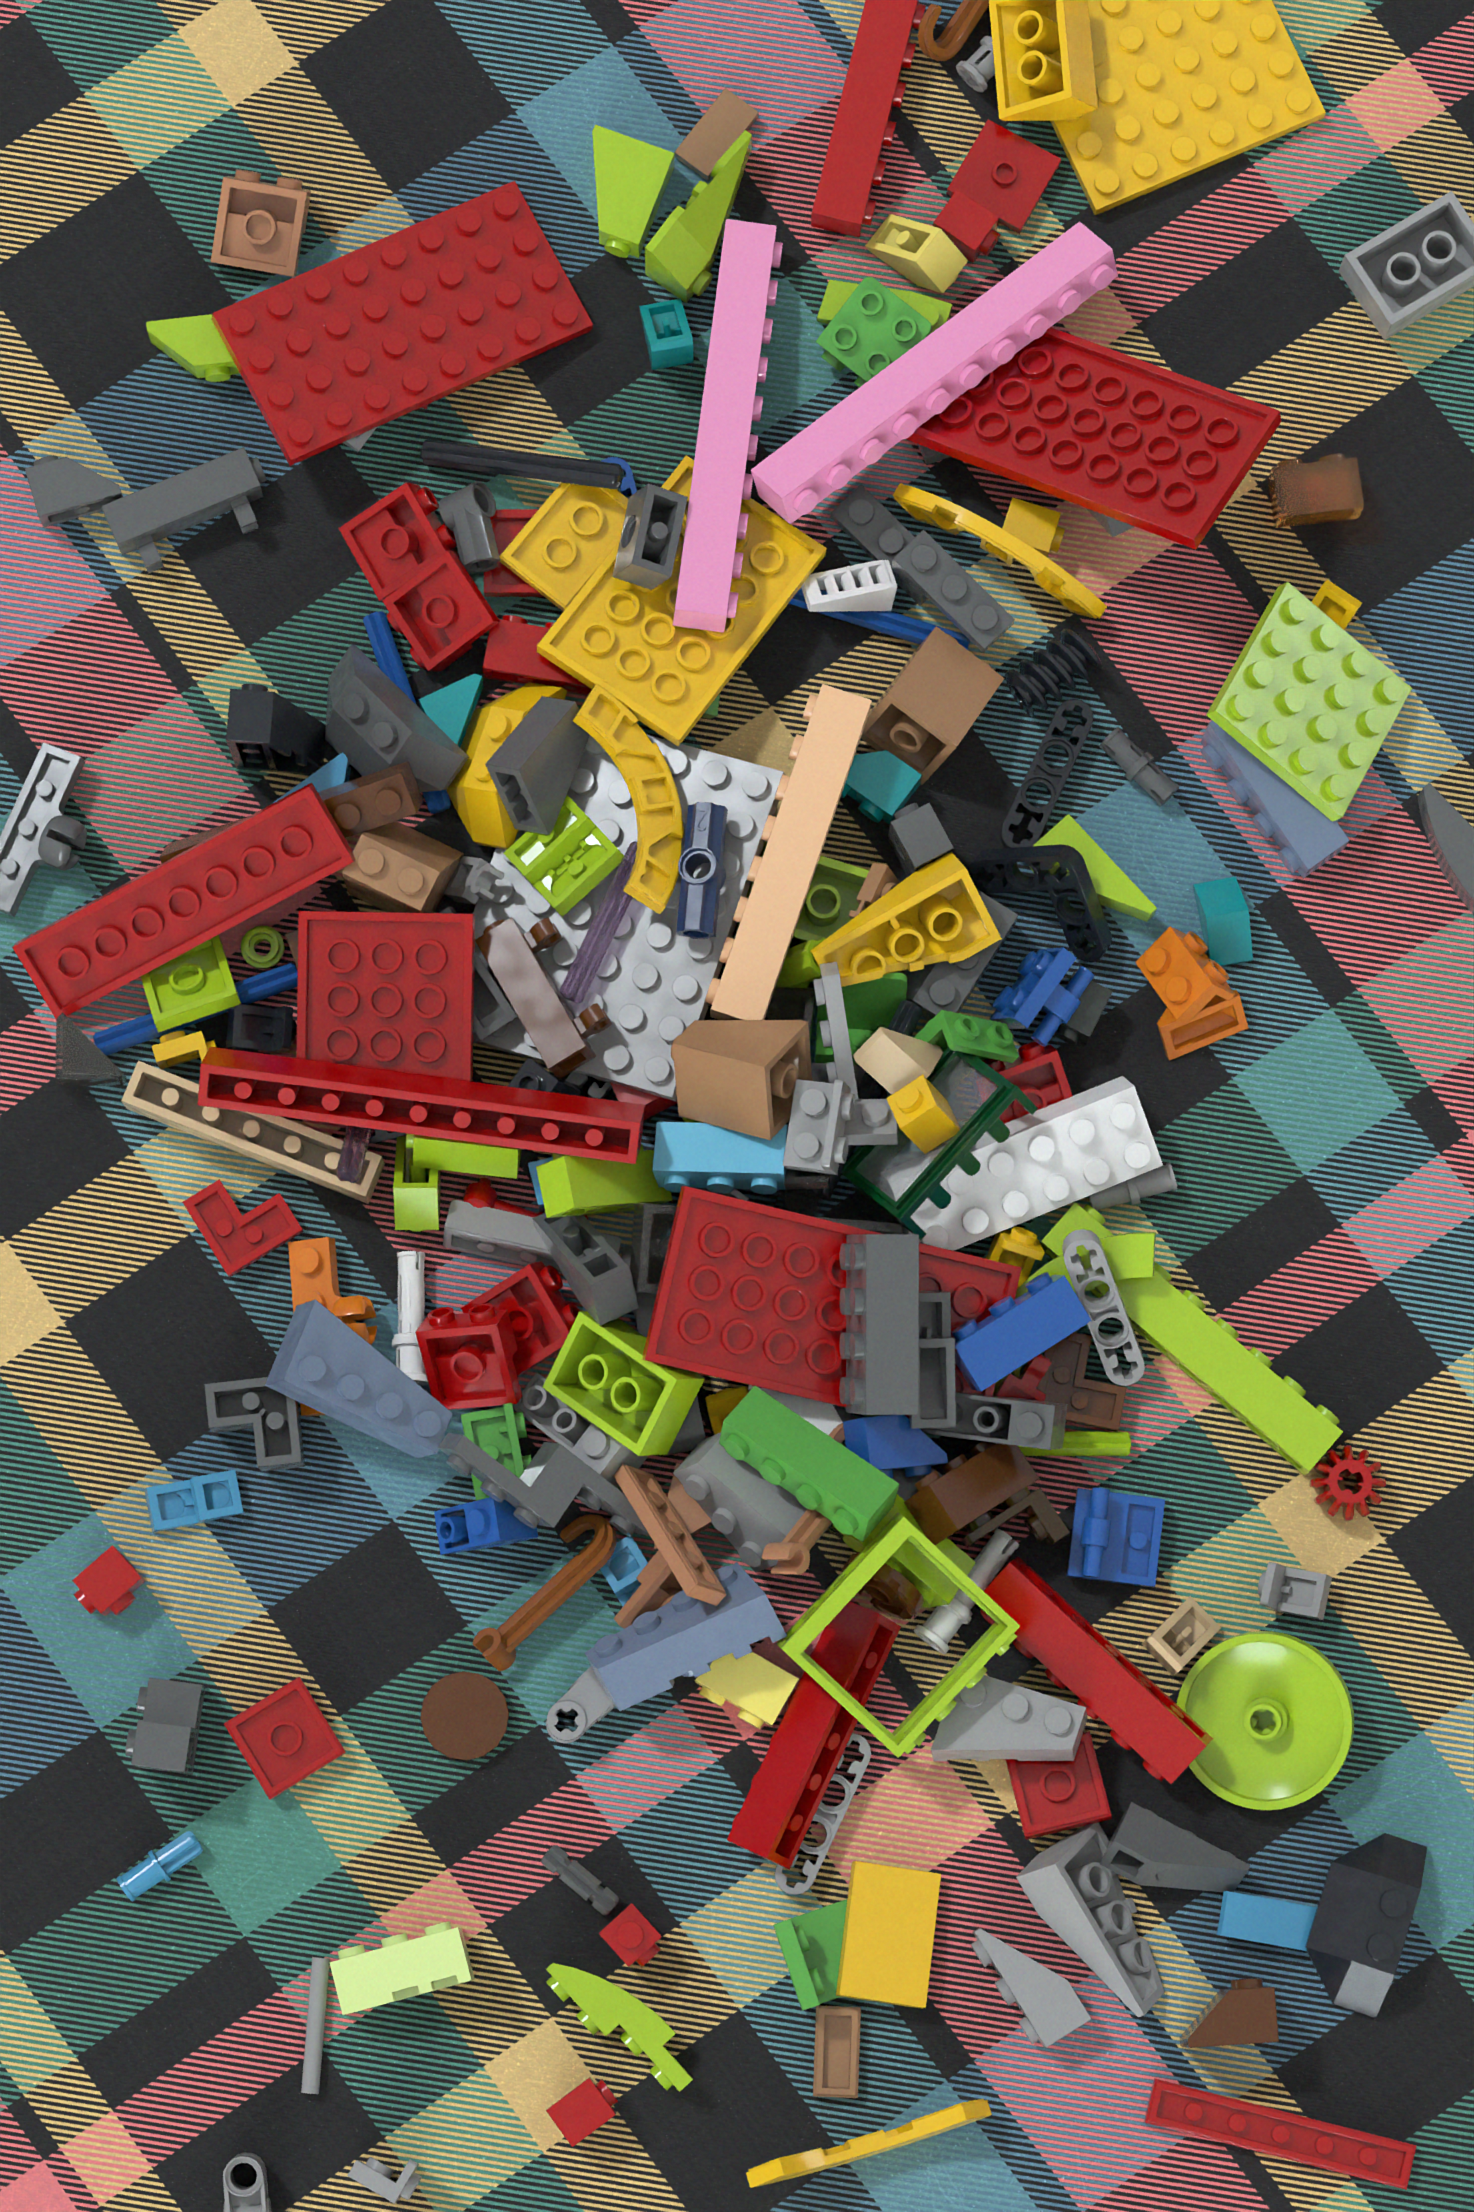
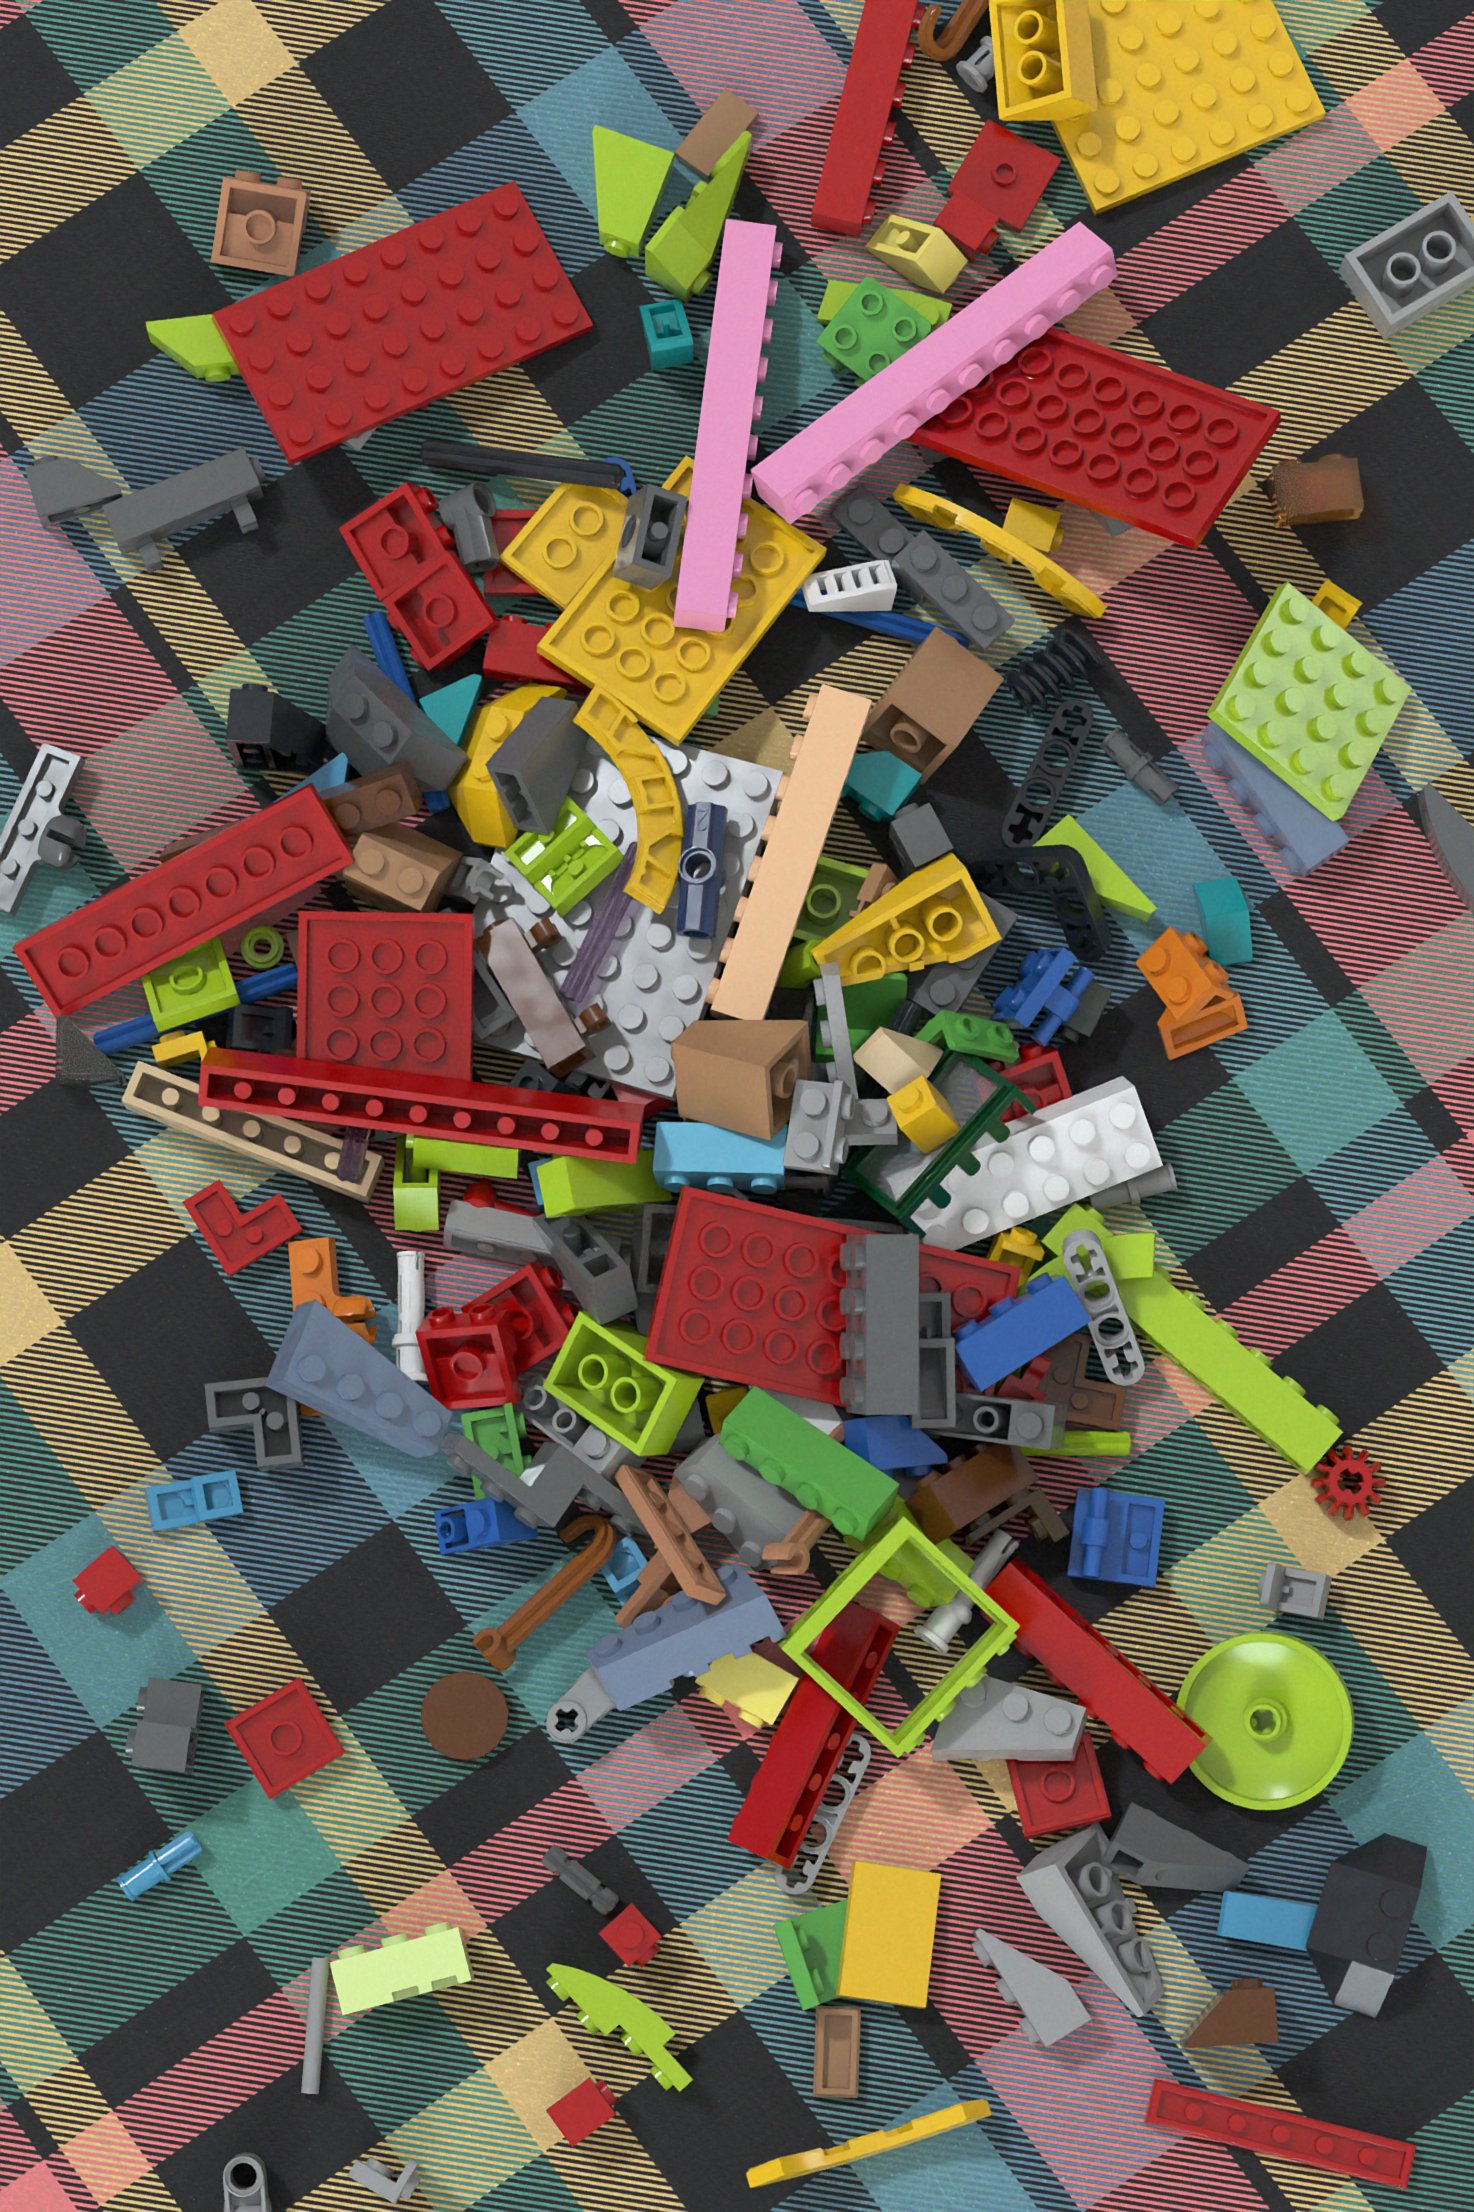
(891, 1592): reddish brown tile -> none
(1181, 1636): tan slope -> none

